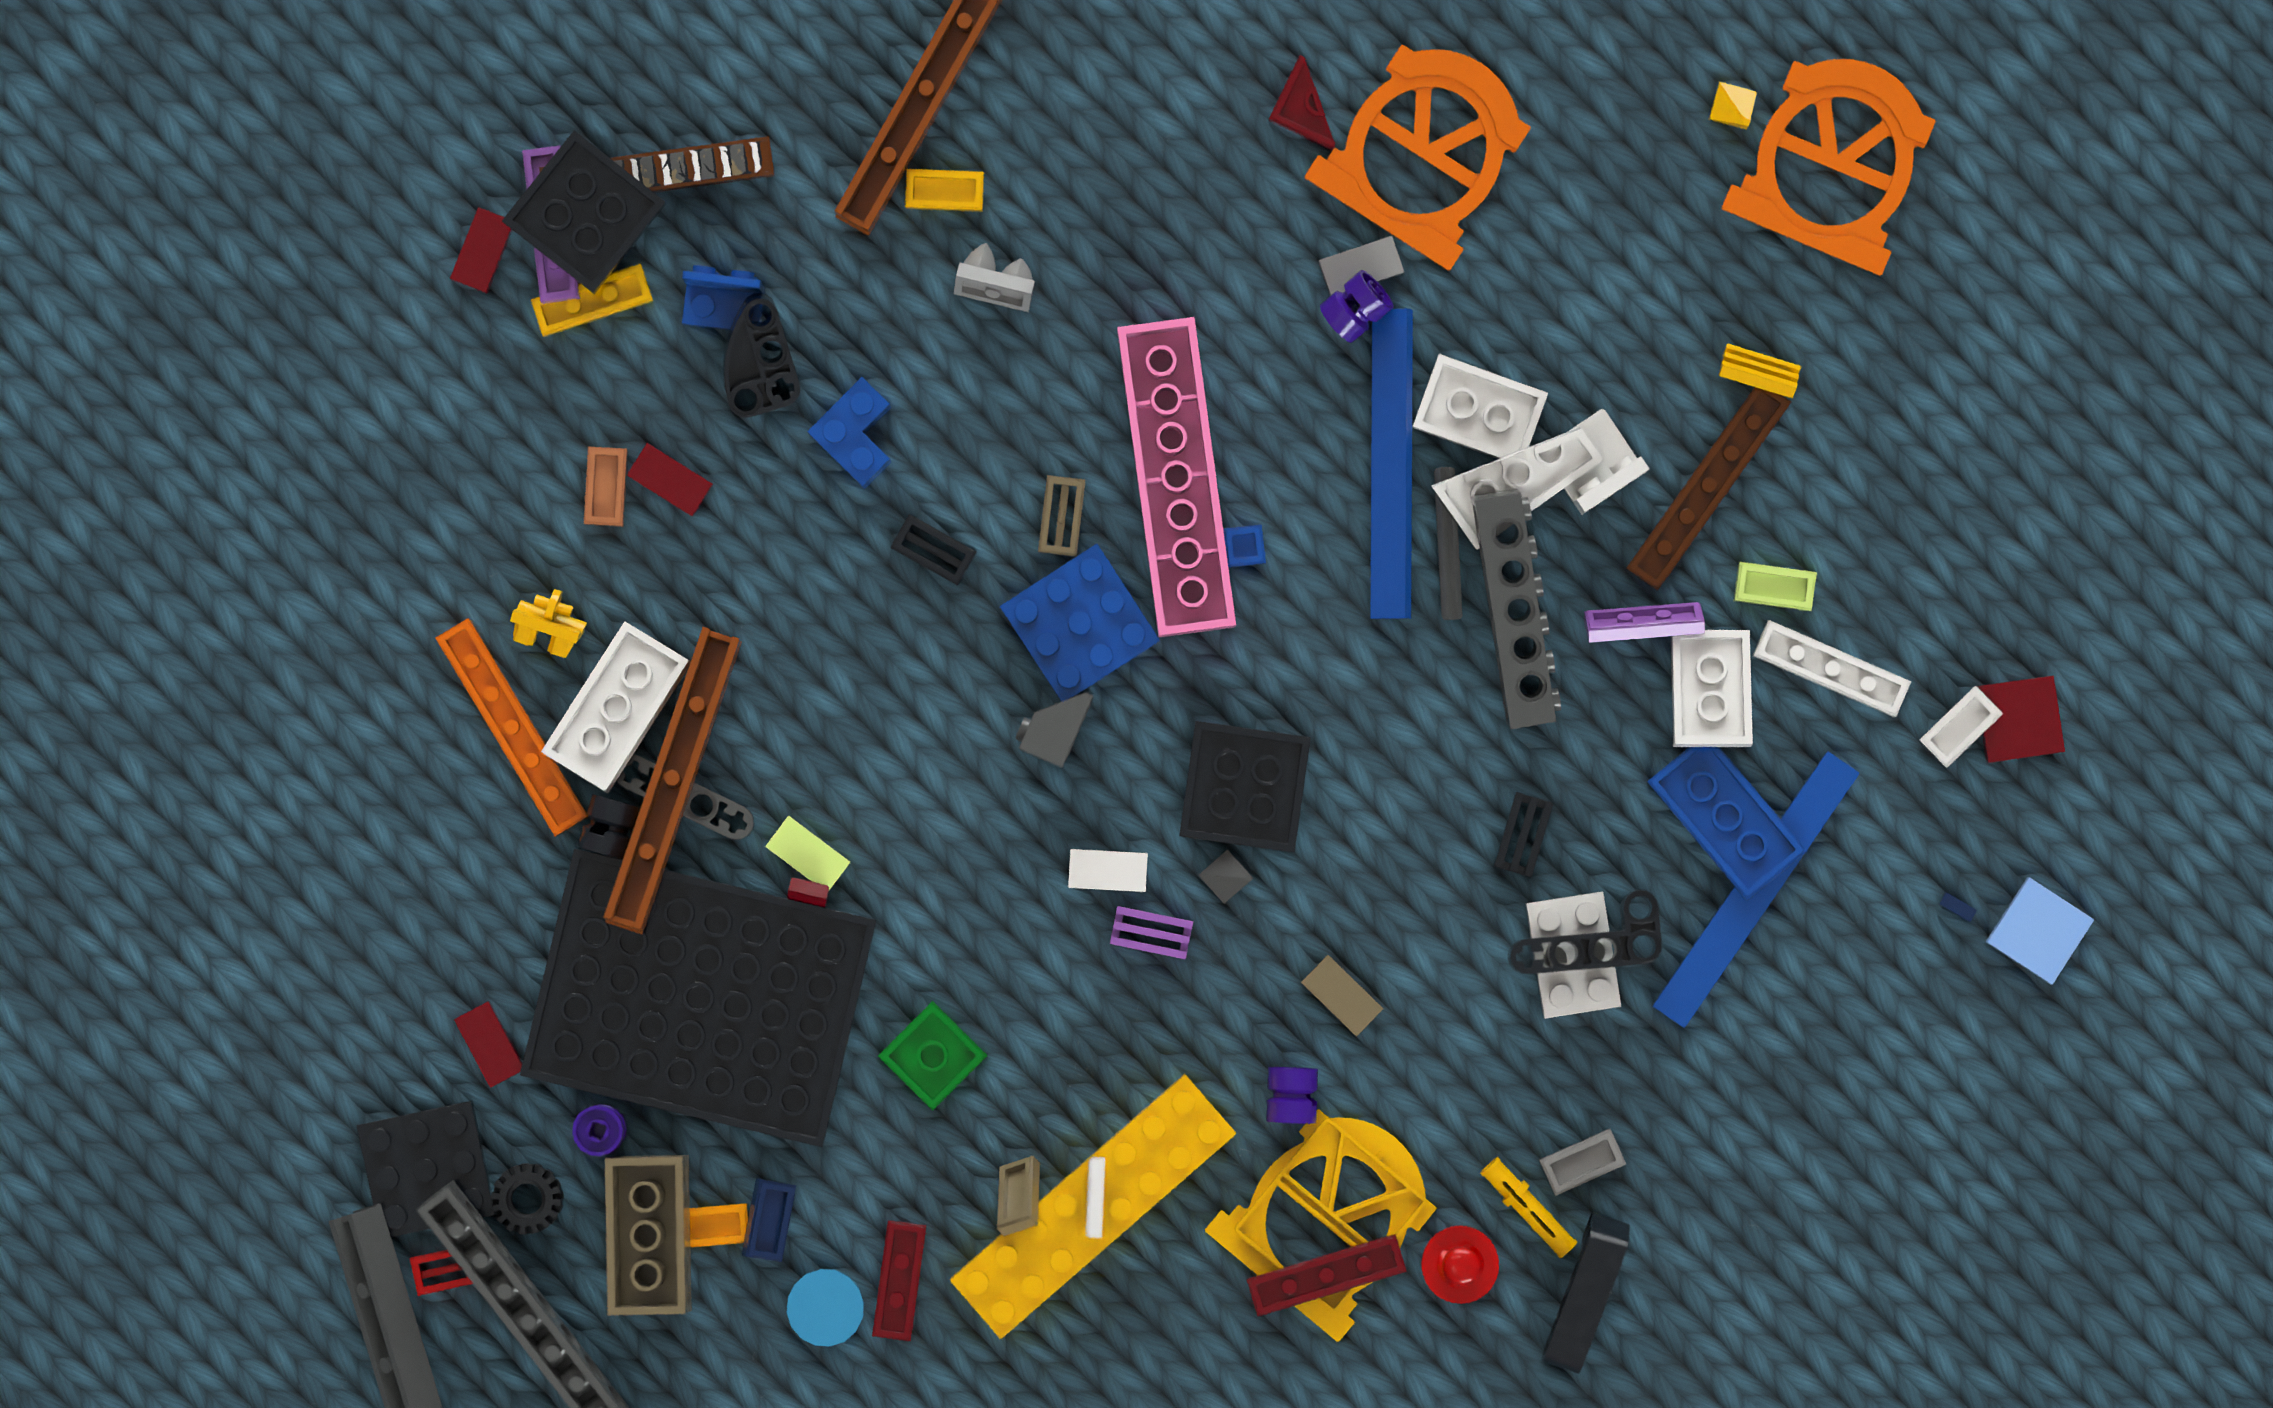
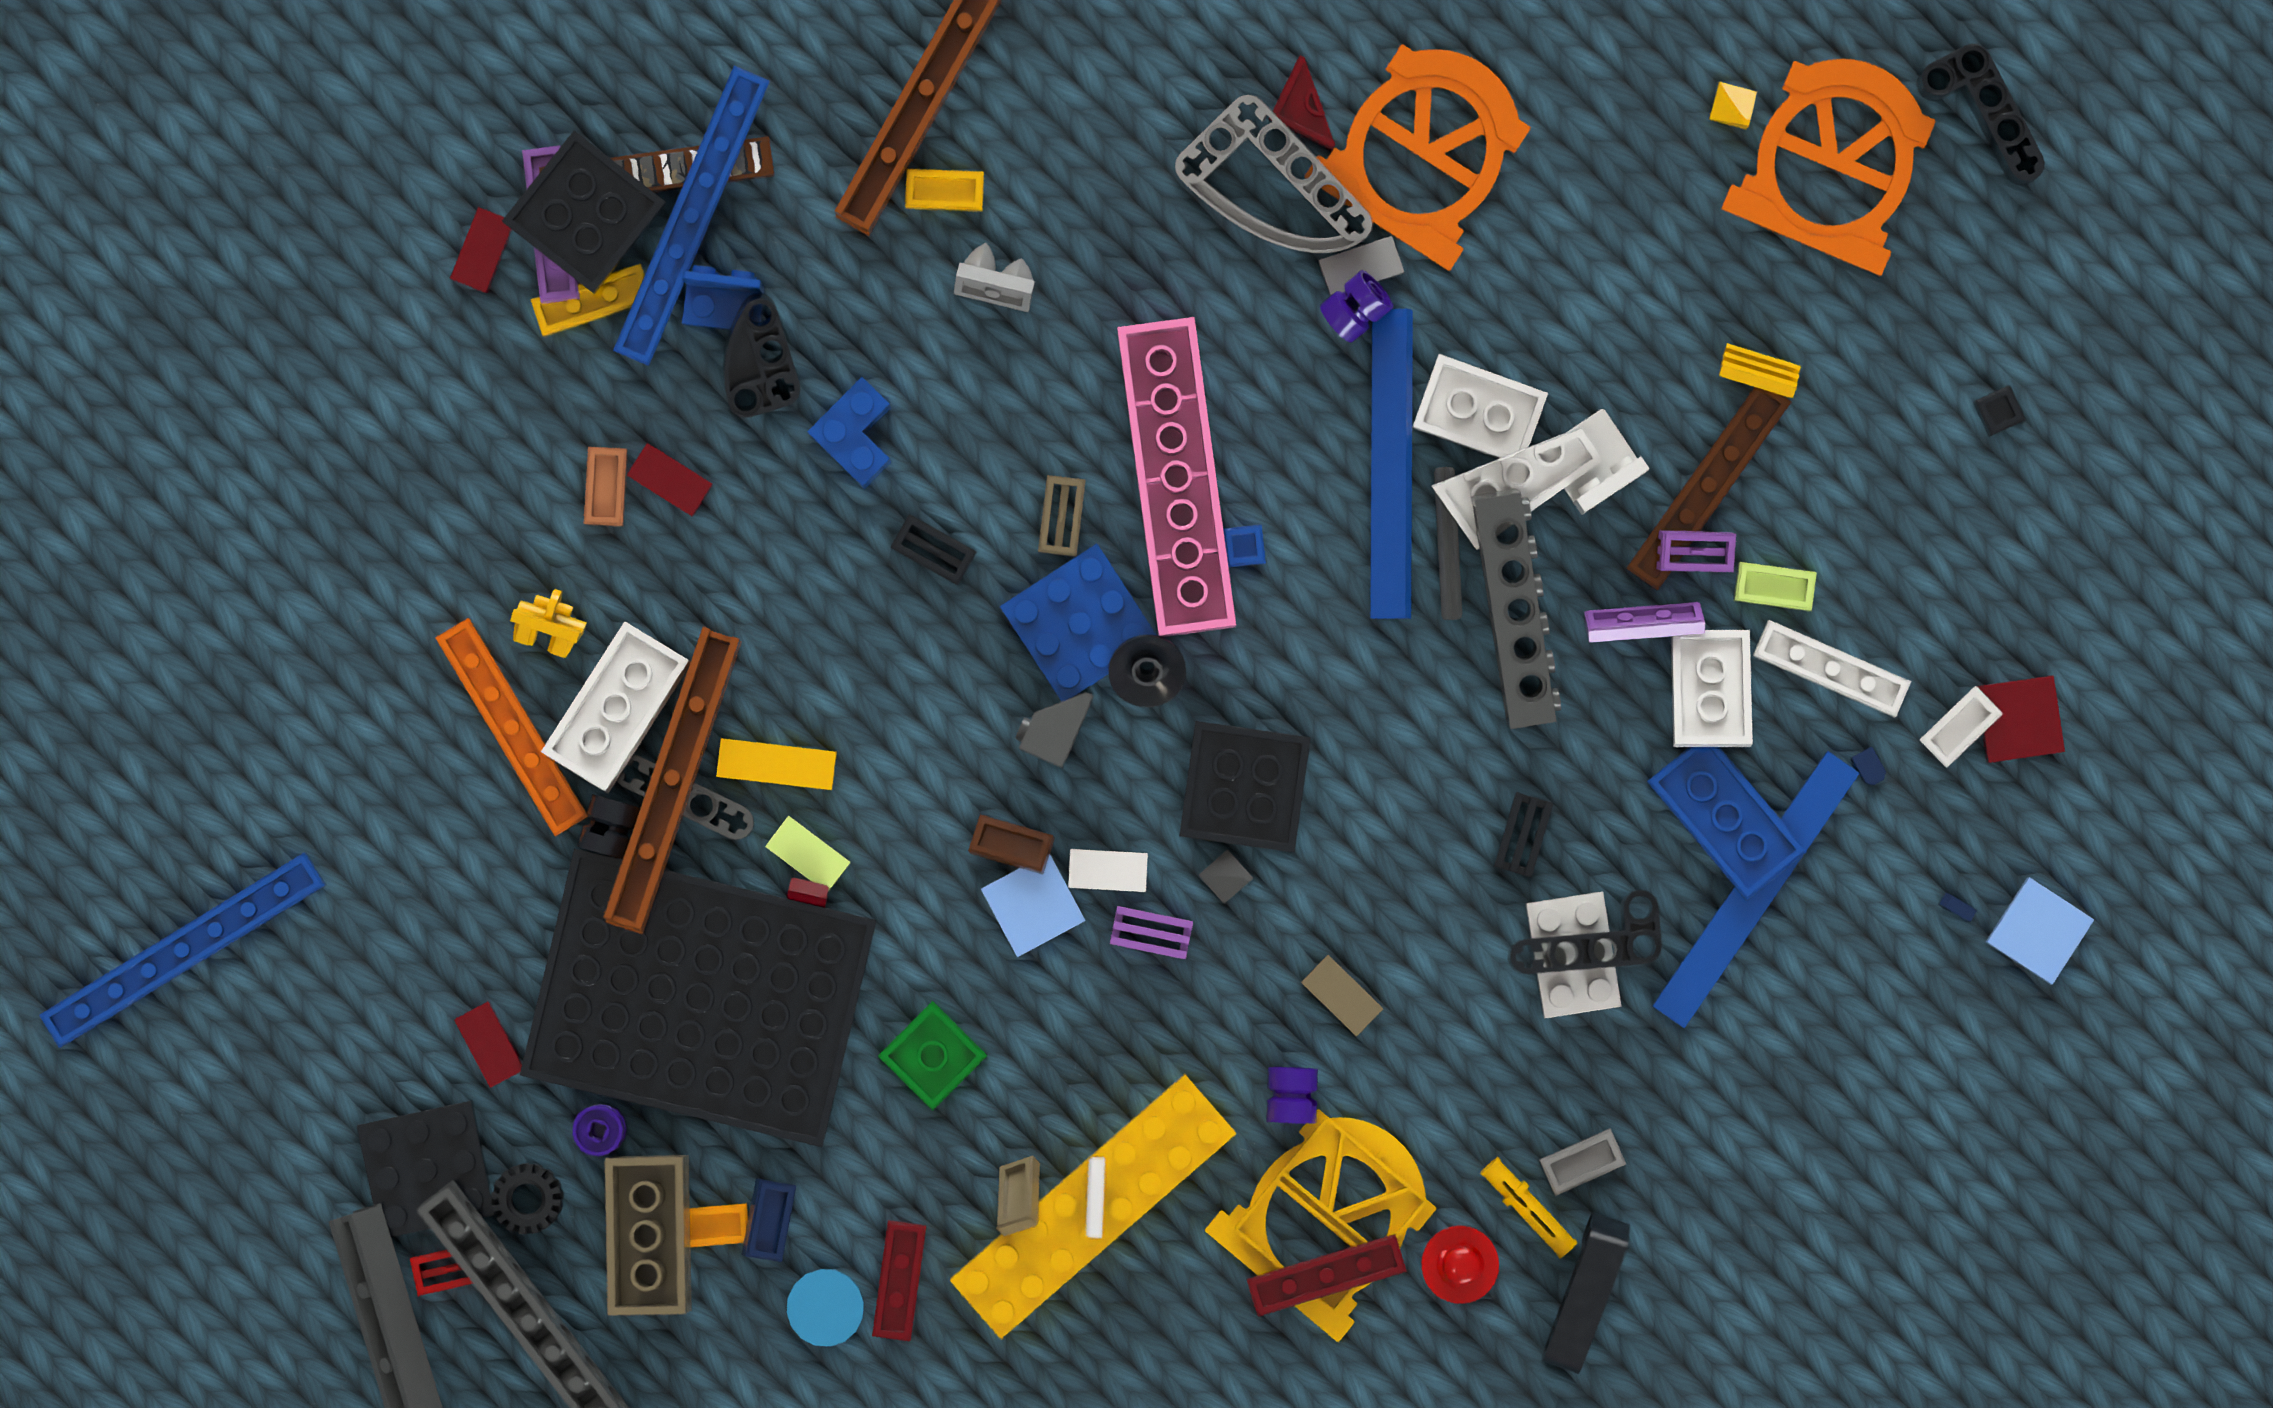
(182, 950): none -> blue tile
(691, 215): none -> blue tile
(776, 764): none -> yellow tile
(1011, 844): none -> reddish brown tile
(1032, 906): none -> light blue tile
(1148, 686): none -> black dish
(1282, 161): none -> light grey beam
(1666, 550): none -> medium lavender tile
(1869, 766): none -> dark blue piece
(1987, 117): none -> black beam
(1999, 410): none -> black tile

